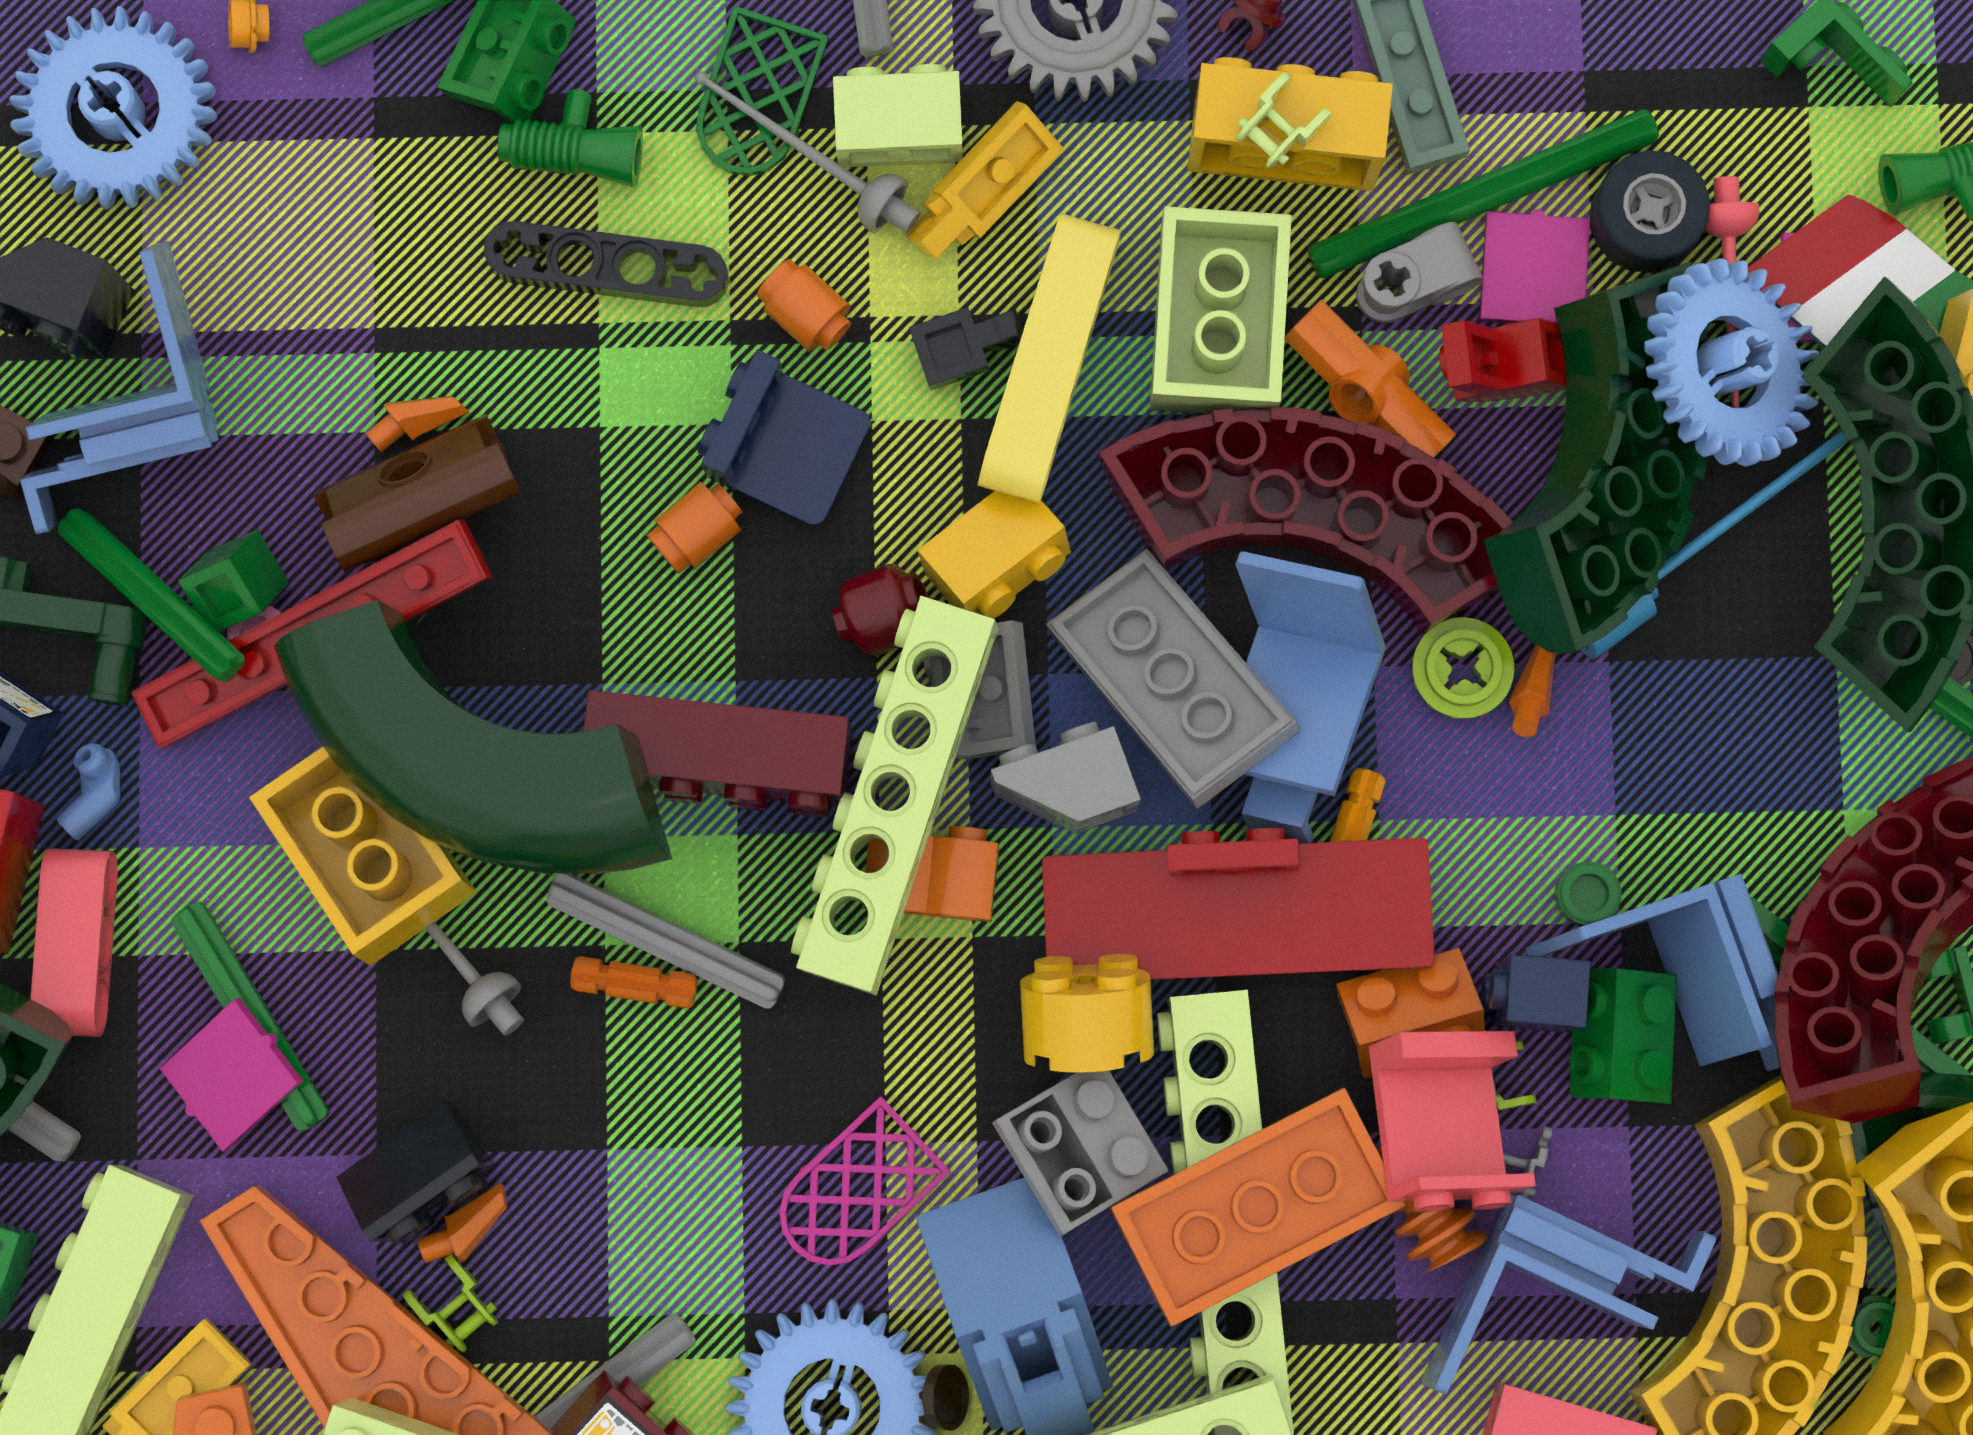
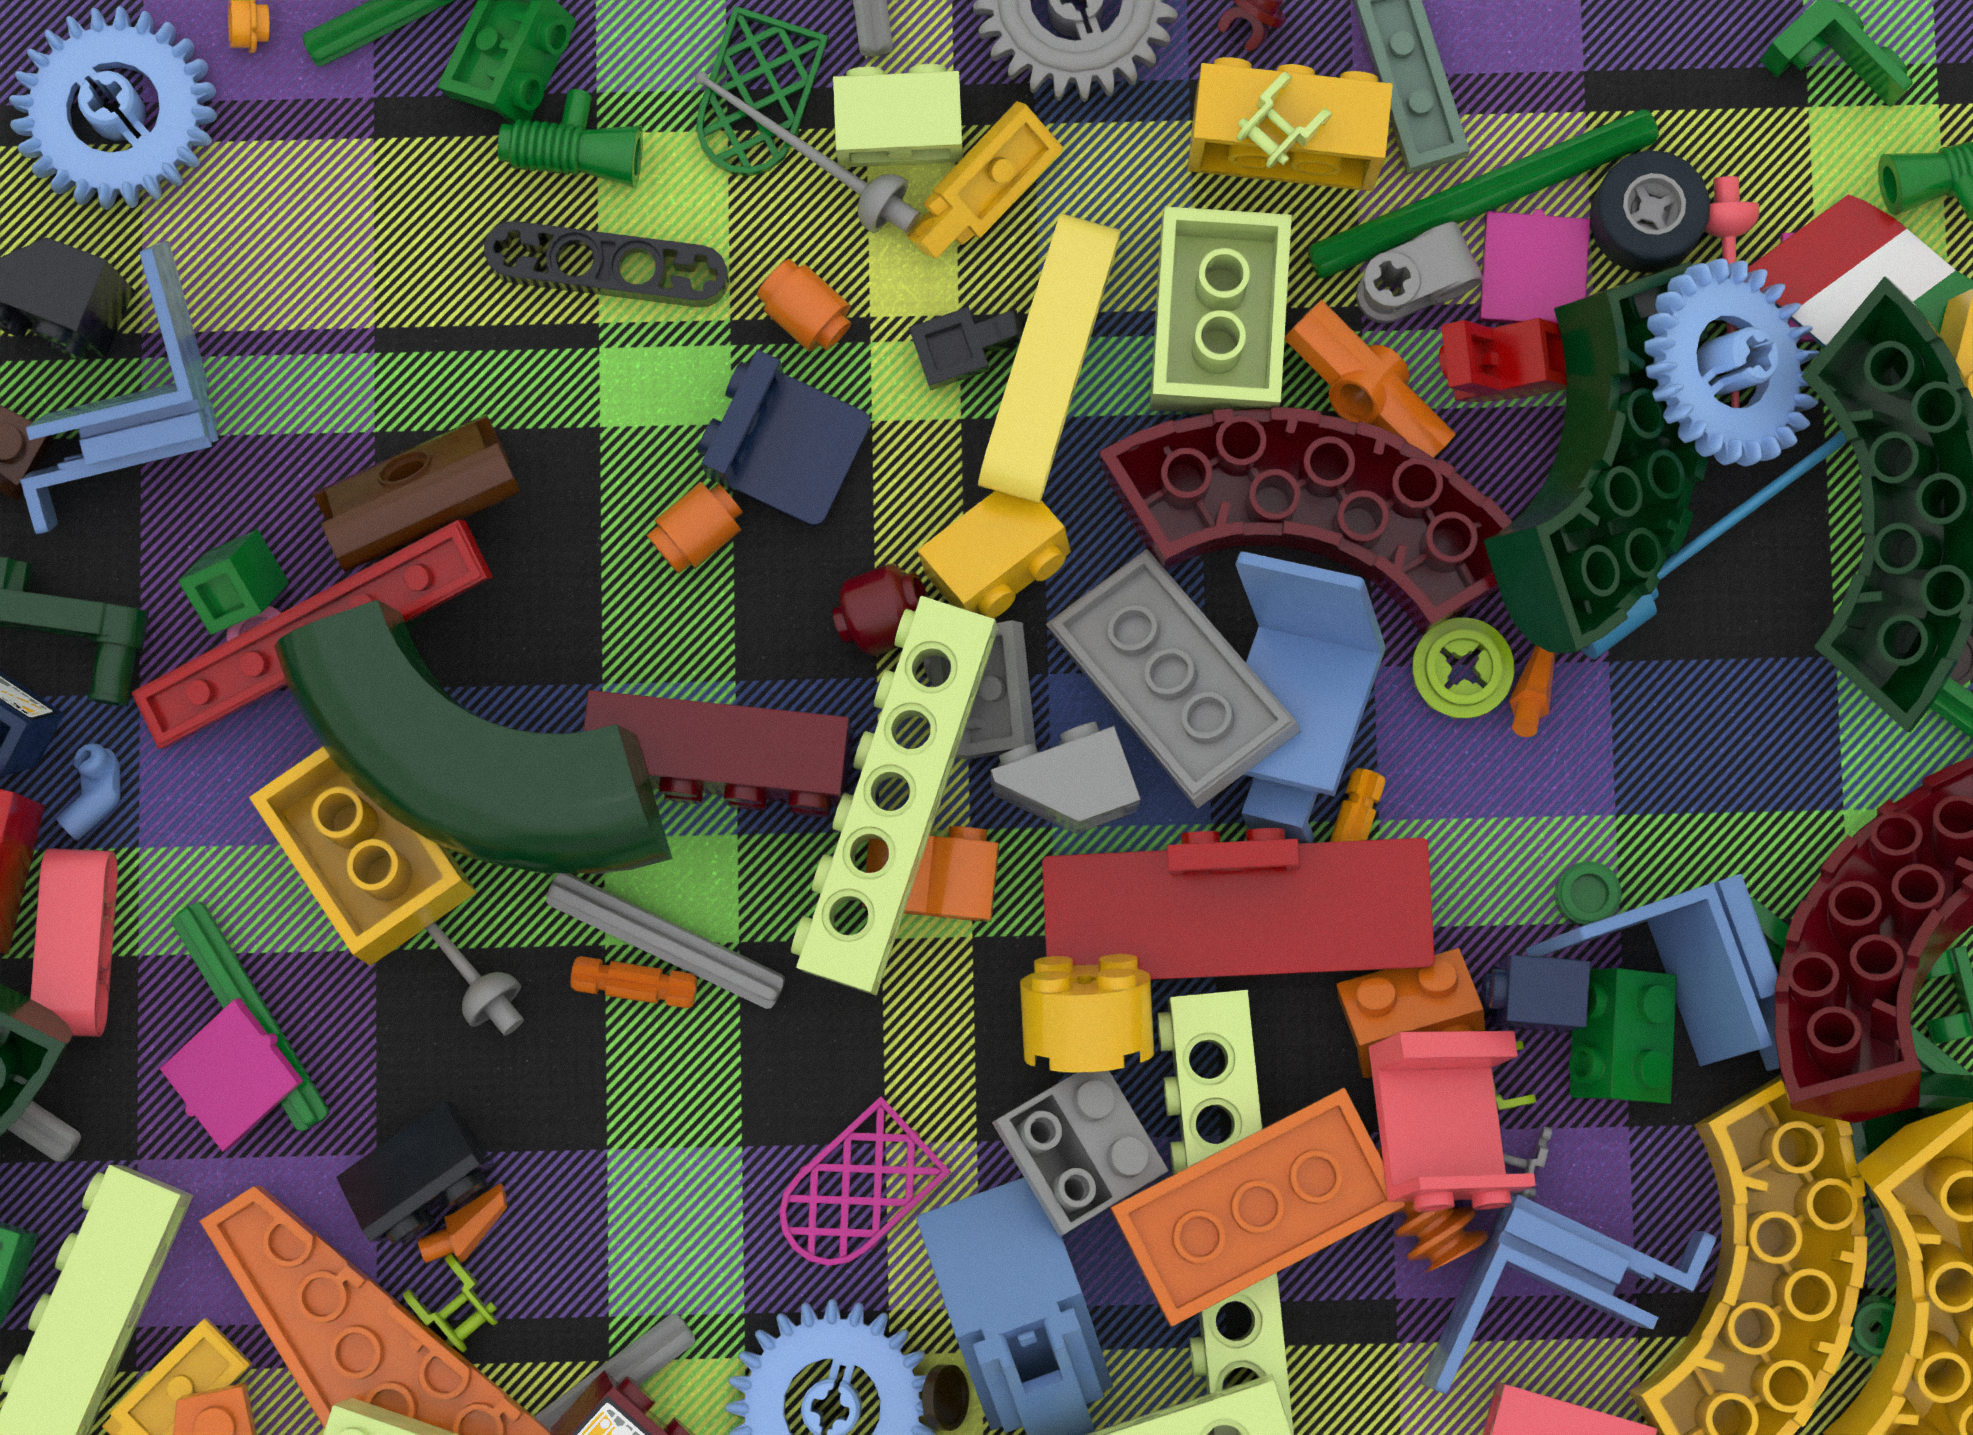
(151, 595): green axle -> none
(414, 418): orange bar -> none

